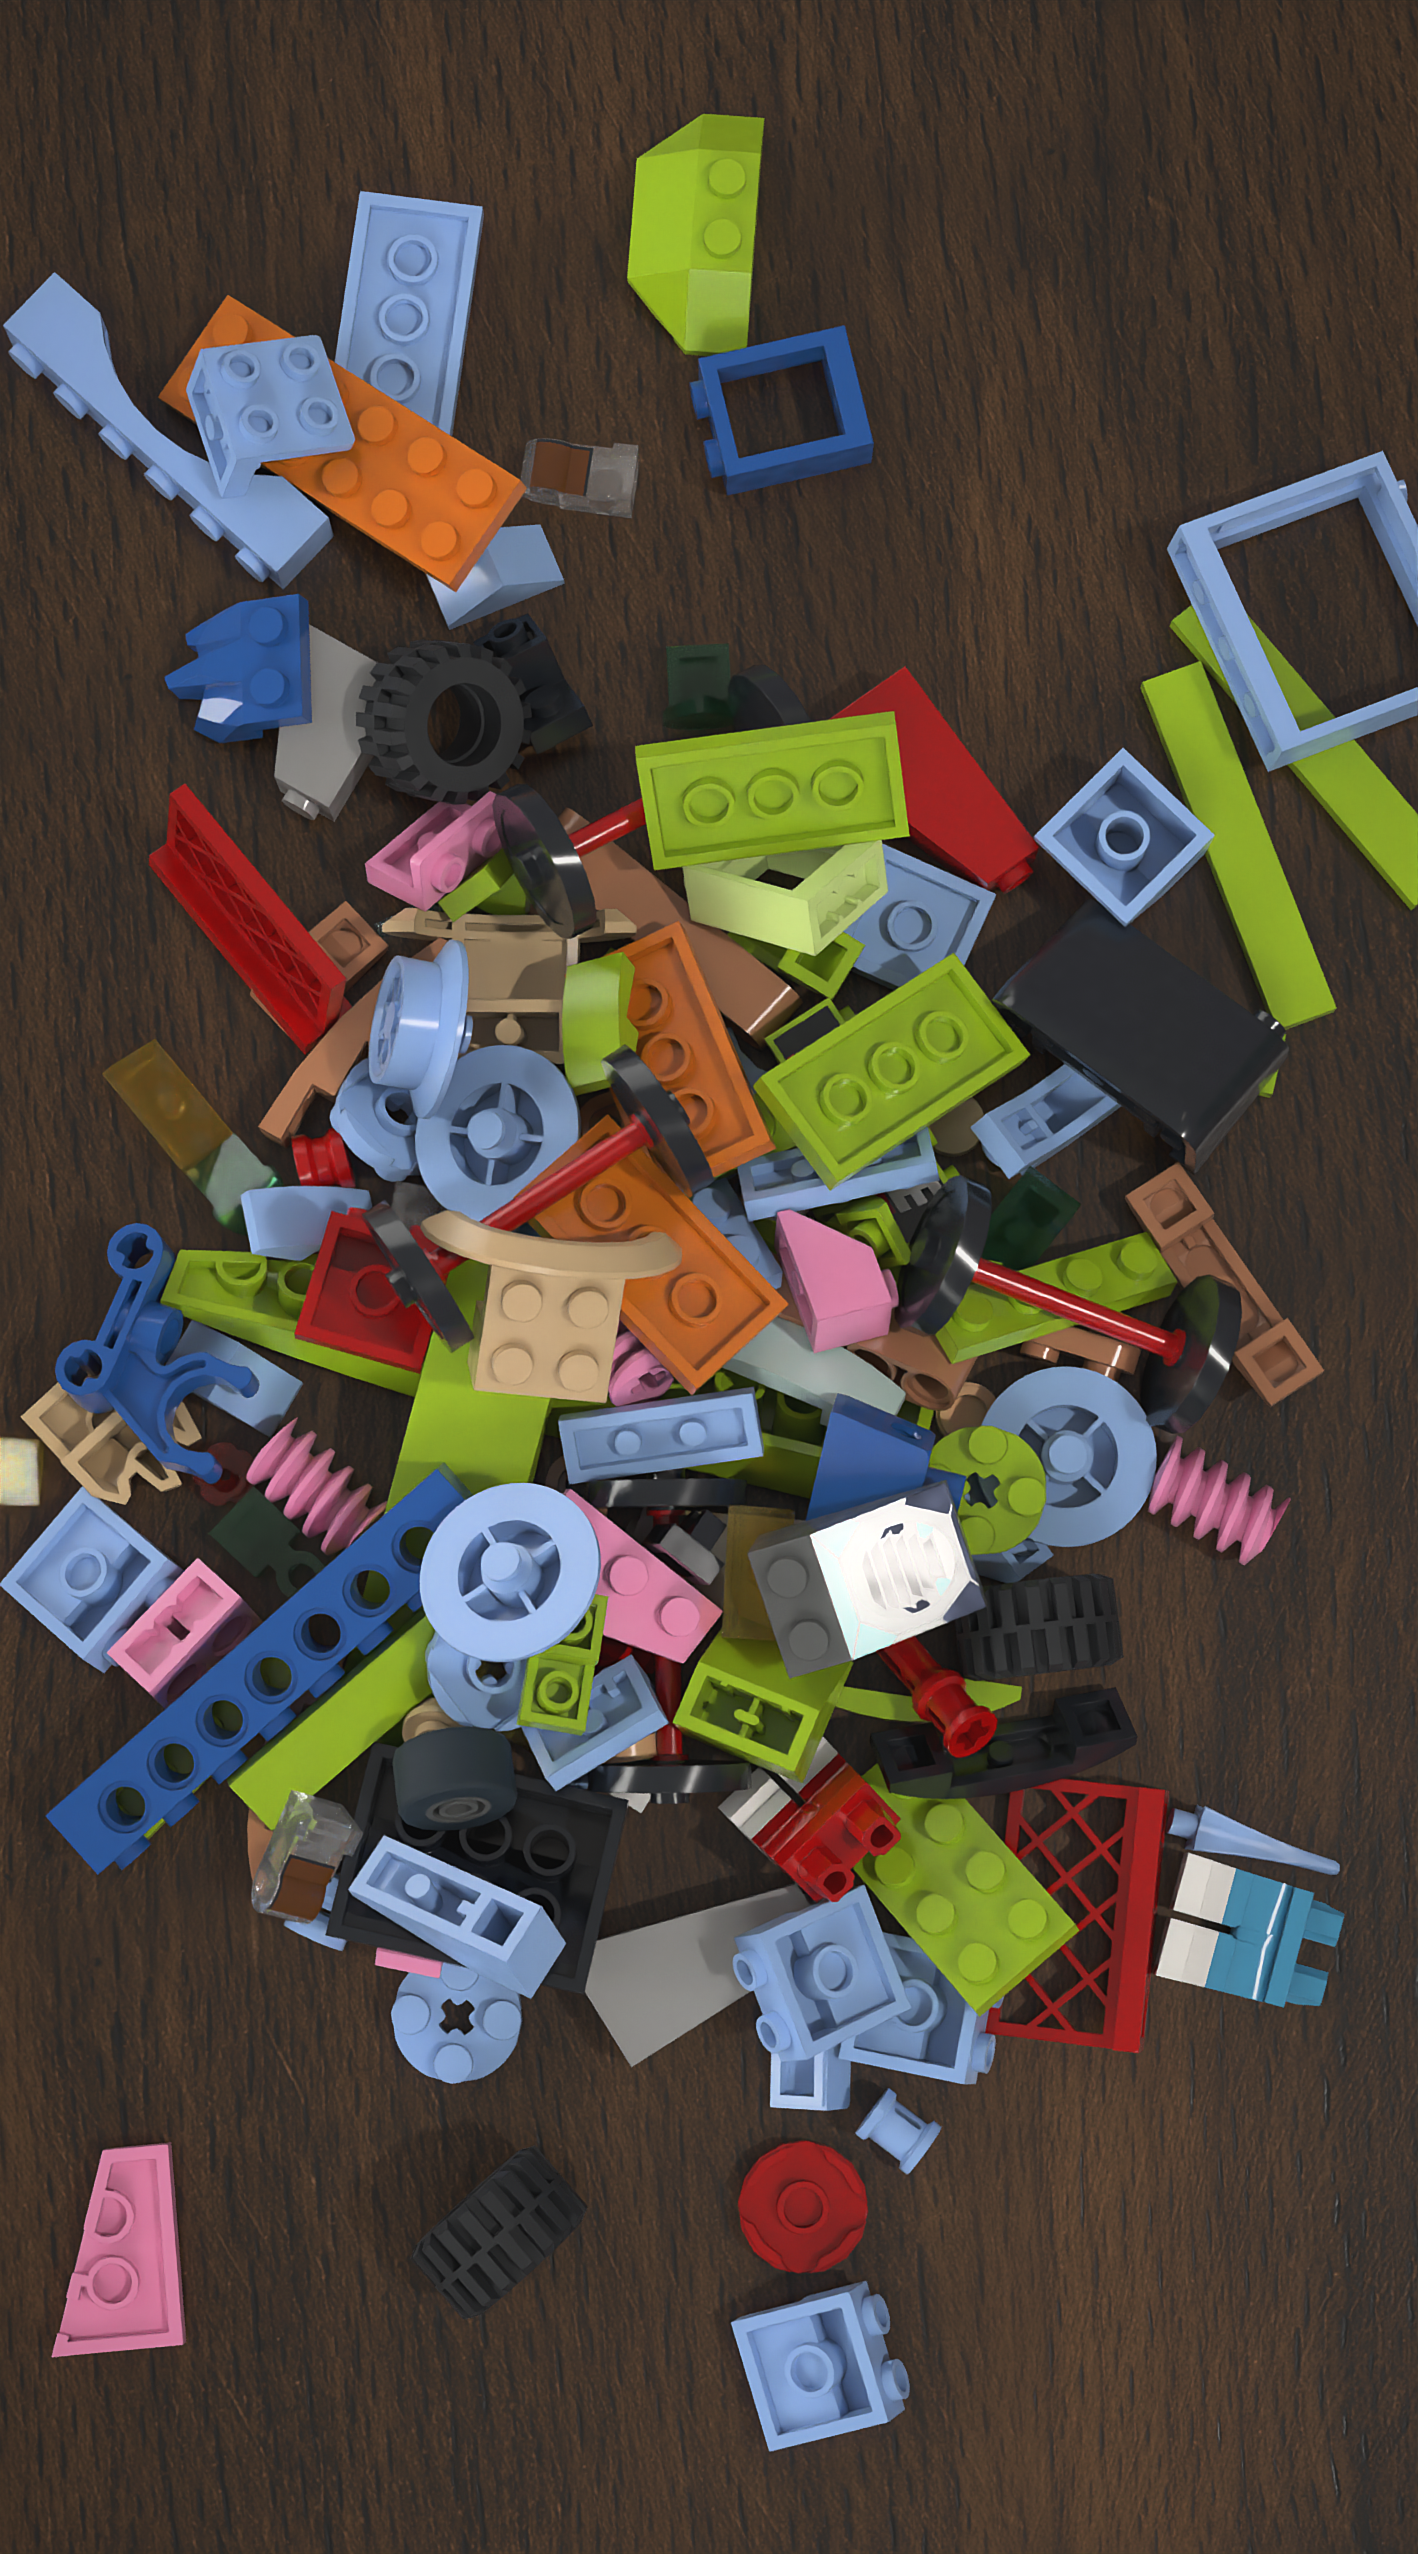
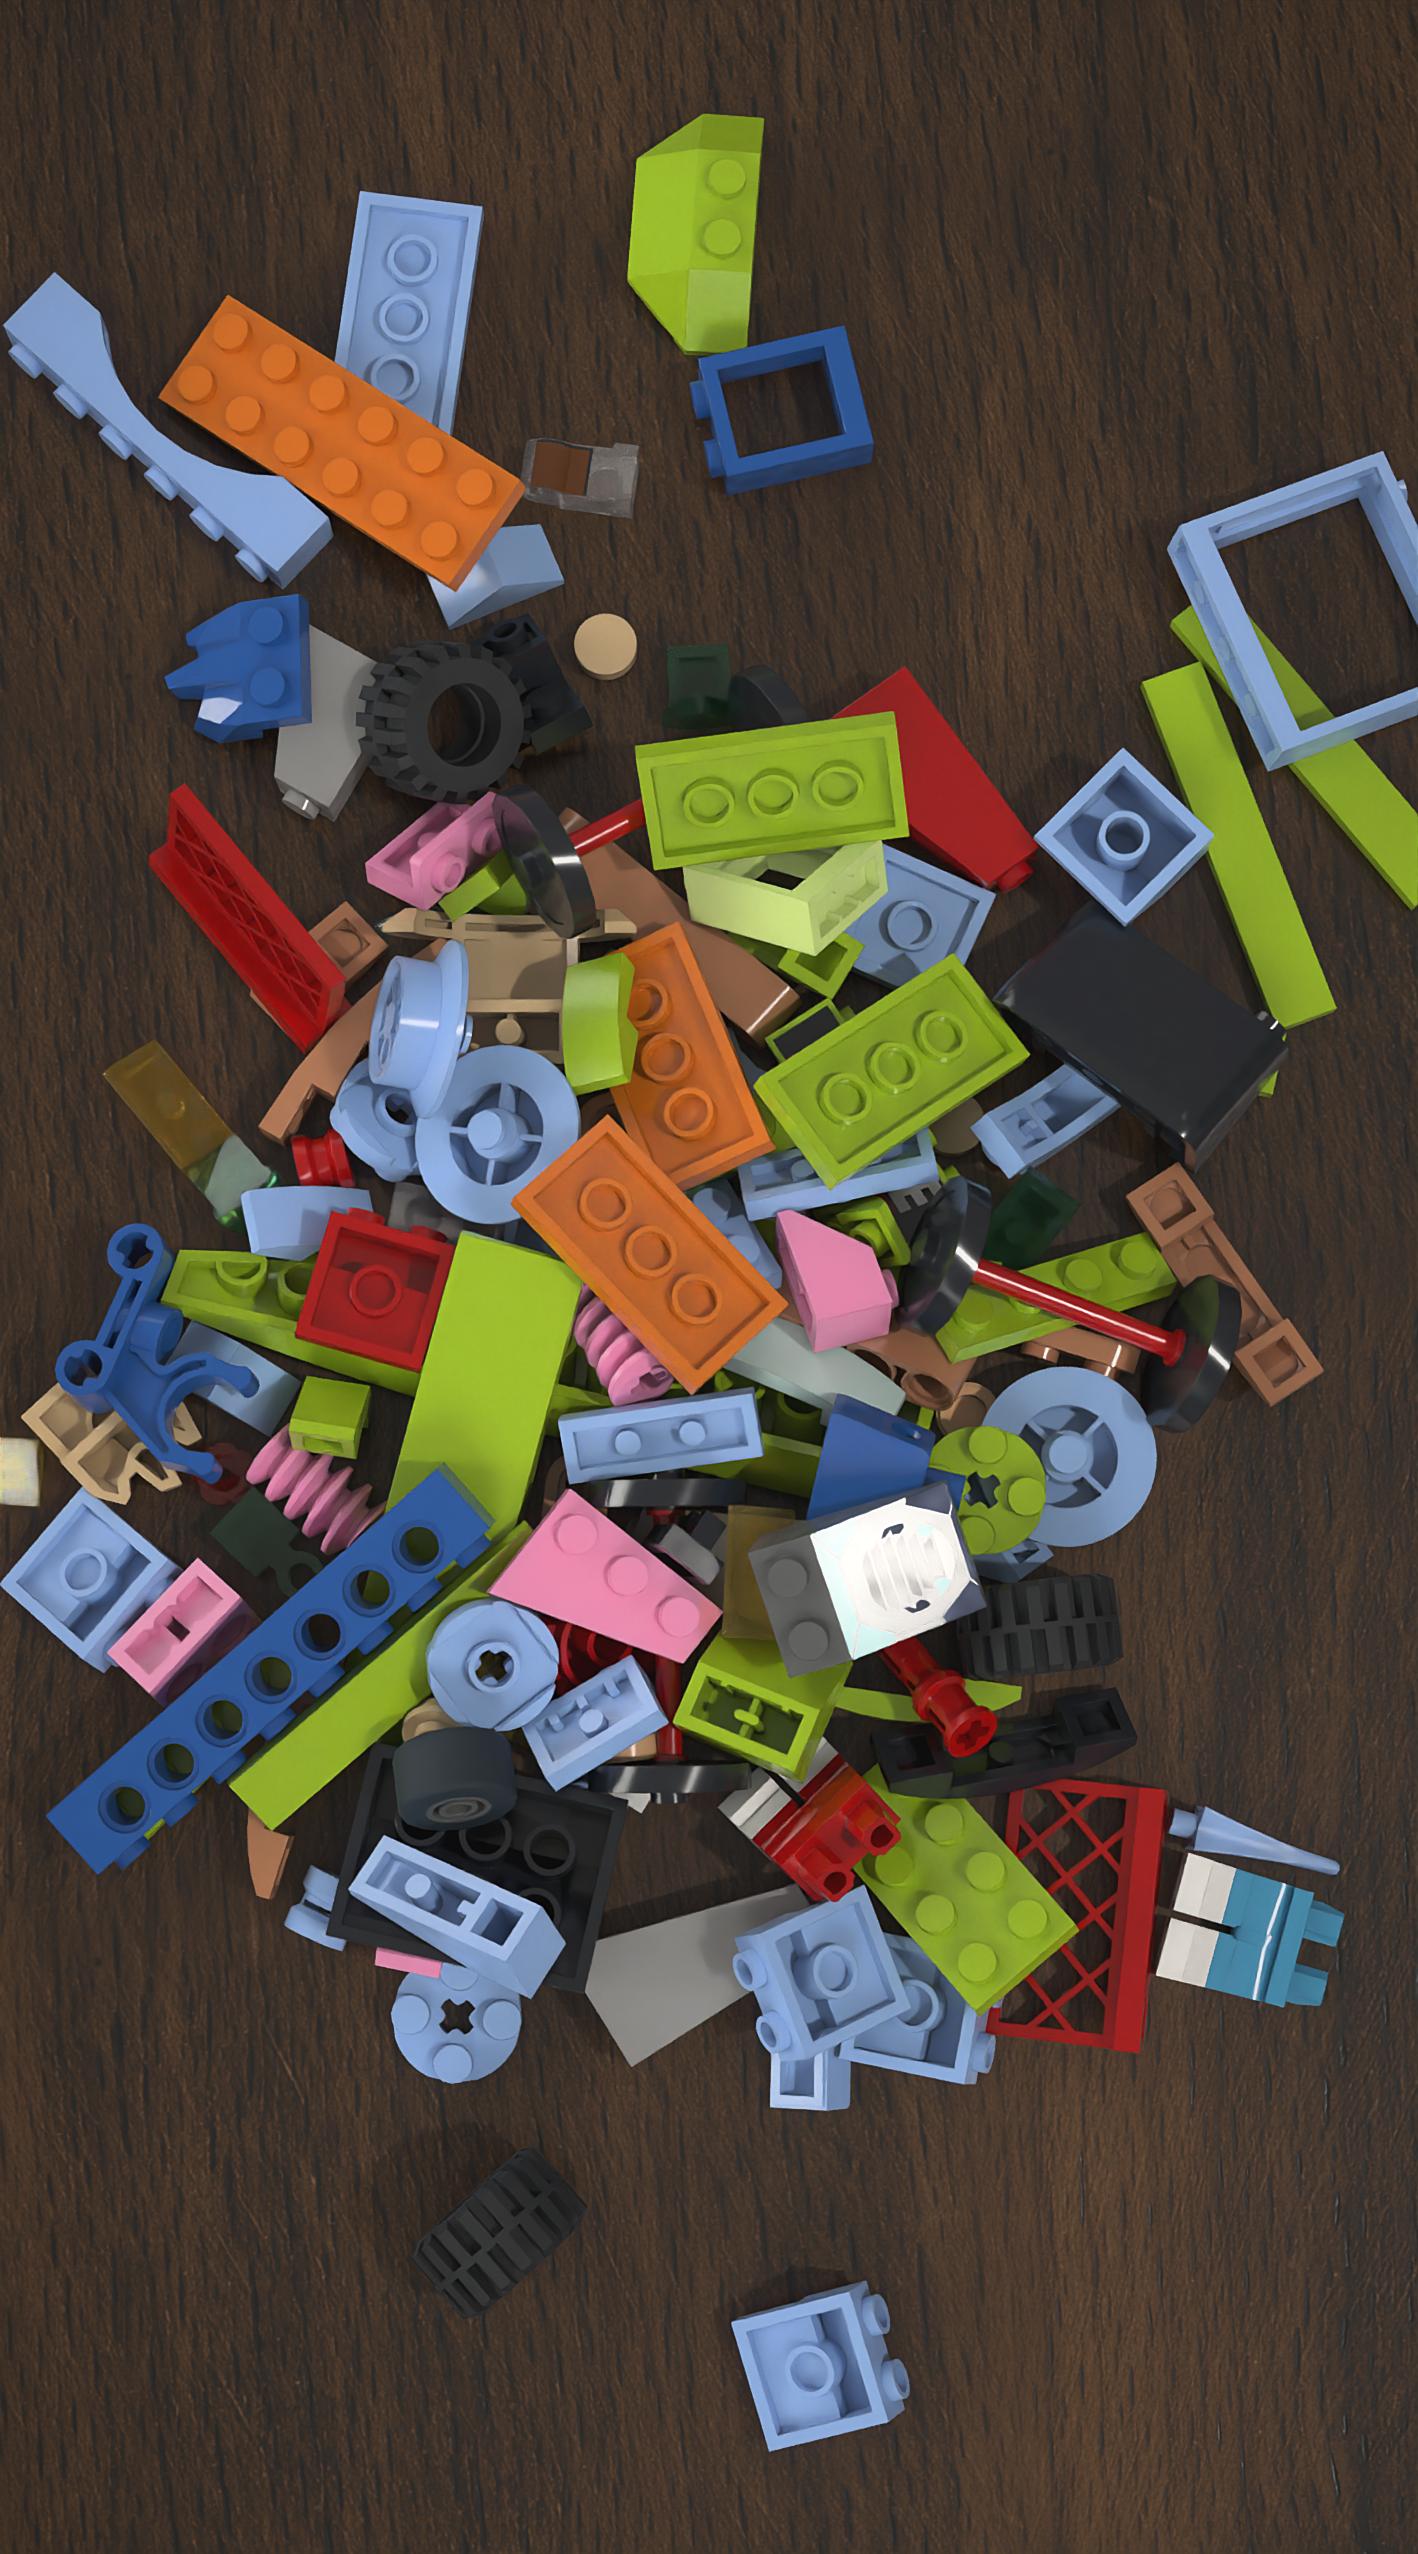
(129, 2259): bright pink wing -> none
(265, 406): light blue bracket -> none
(303, 1857): clear leg -> none
(330, 1417): none -> lime slope
(510, 1572): light blue wheel -> none
(548, 1305): tan piece -> none
(561, 1678): lime slope -> none
(605, 646): none -> tan tile
(655, 1122): black piece -> none
(803, 2207): red tile -> none
(898, 2131): light blue bush -> none
(1214, 1501): bright pink piece -> none

